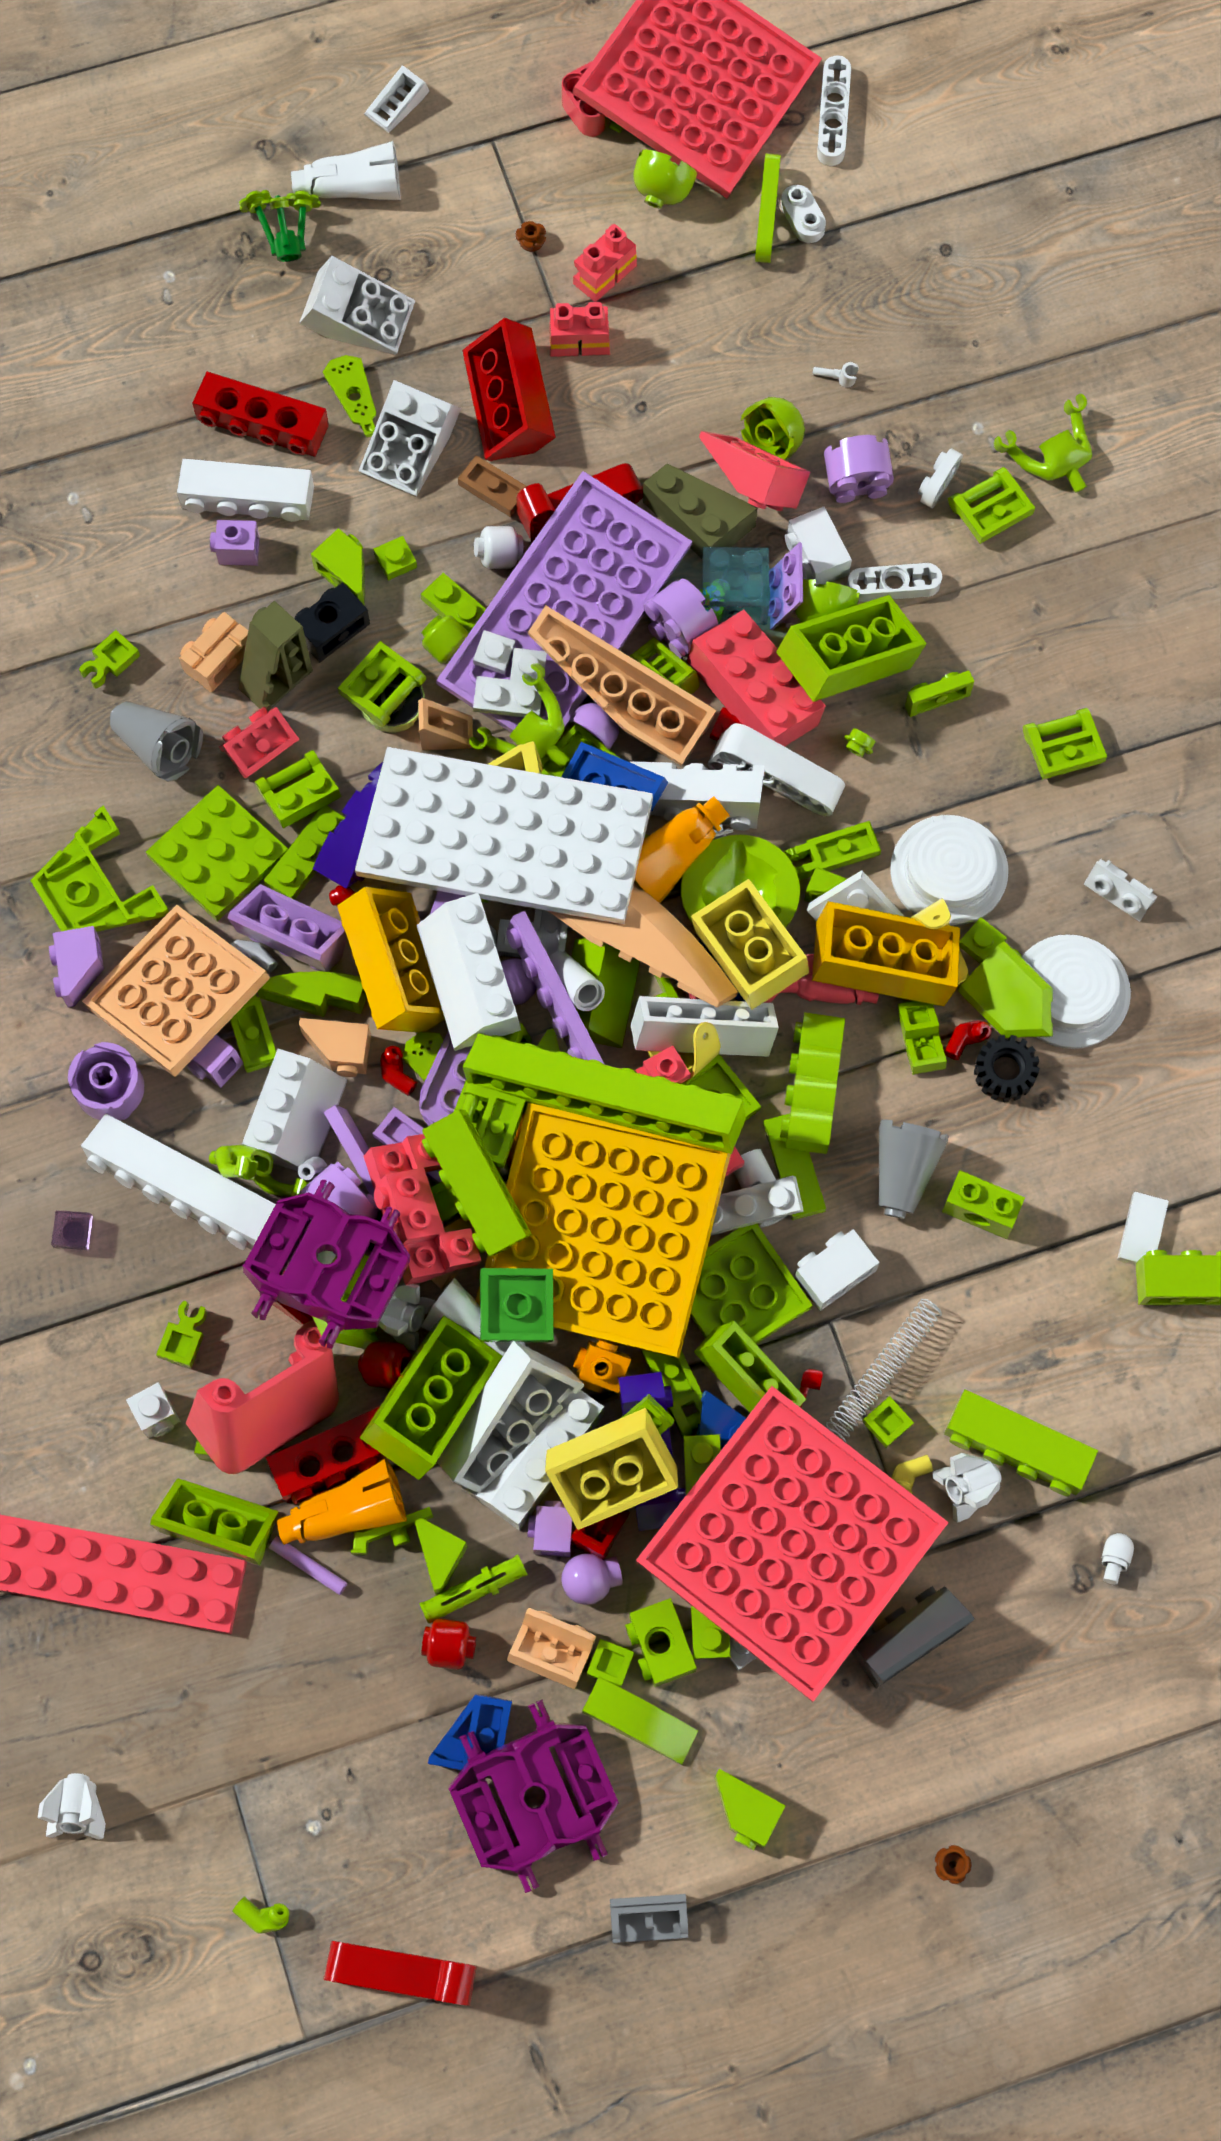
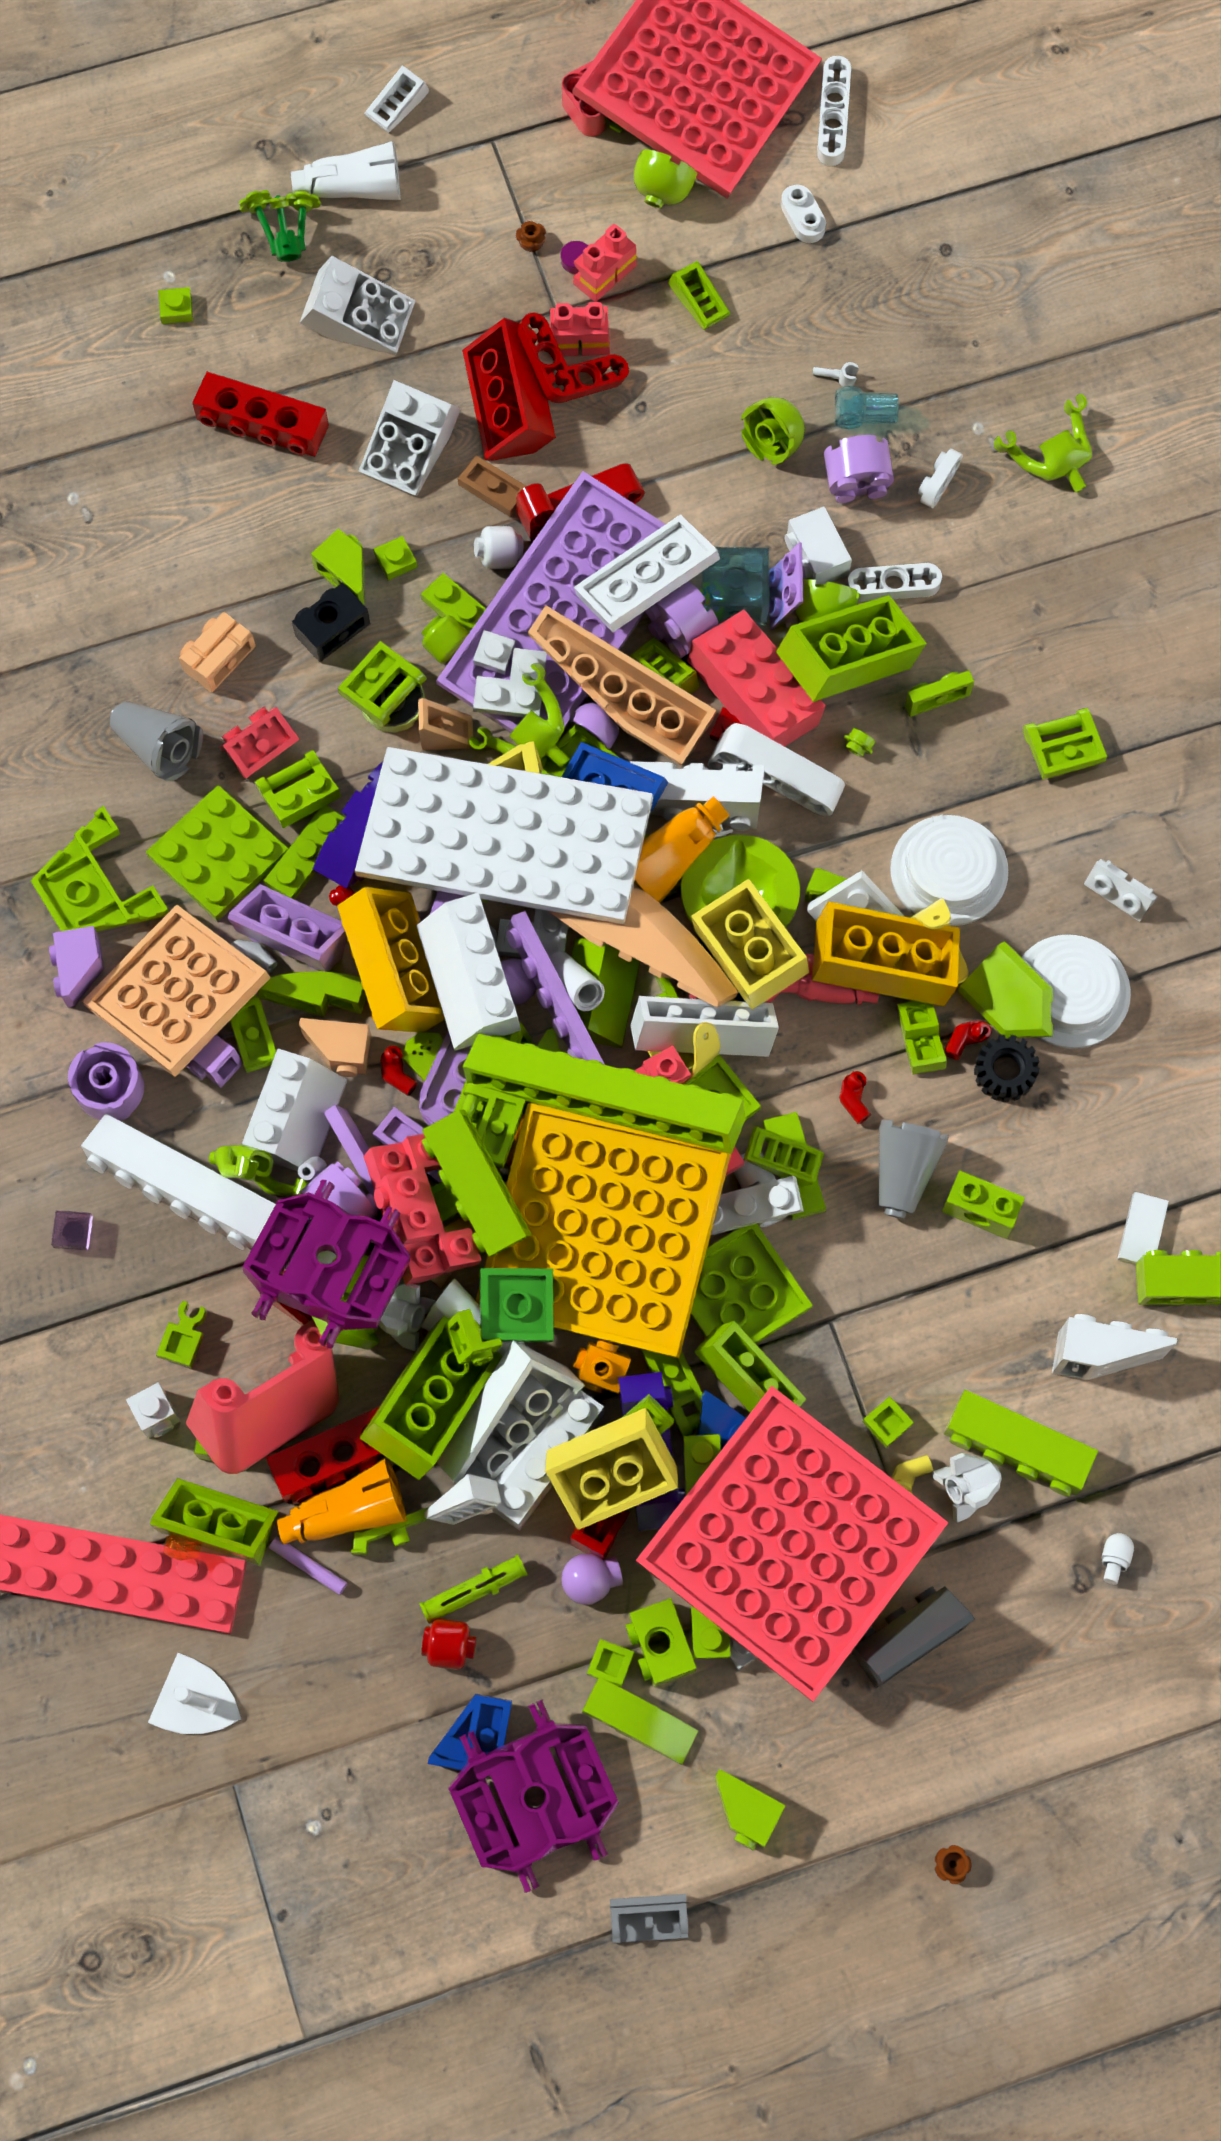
(73, 1808): white brick -> none
(112, 656): lime plate -> none
(175, 305): none -> lime plate
(181, 1548): none -> clear orange tile
(194, 1700): none -> white shield
(236, 542): lavender brick -> none
(245, 490): white brick -> none
(264, 1919): lime arm -> none
(273, 657): olive wedge -> none
(352, 381): lime piece -> none
(383, 1363): red head -> none
(400, 1973): red beam -> none
(441, 1552): lime slope -> none
(465, 1500): none -> white slope
(467, 1342): none -> lime bracket
(551, 1530): lavender brick -> none
(552, 1648): light nougat bracket -> none
(566, 374): none -> red beam
(571, 252): none -> magenta tile
(646, 573): none -> white plate
(696, 272): none -> lime slope
(698, 509): olive wedge -> none
(757, 473): coral slope -> none
(767, 208): lime beam -> none
(805, 1161): none -> lime slope
(810, 1380): red hand -> none
(814, 1083): lime brick -> none
(835, 1269): white brick -> none
(836, 849): lime hinge -> none
(851, 1095): none -> red arm
(856, 407): none -> clear light blue piece
(882, 1361): white piece -> none
(981, 940): lime plate -> none
(995, 513): lime plate -> none
(1098, 1349): none -> white slope

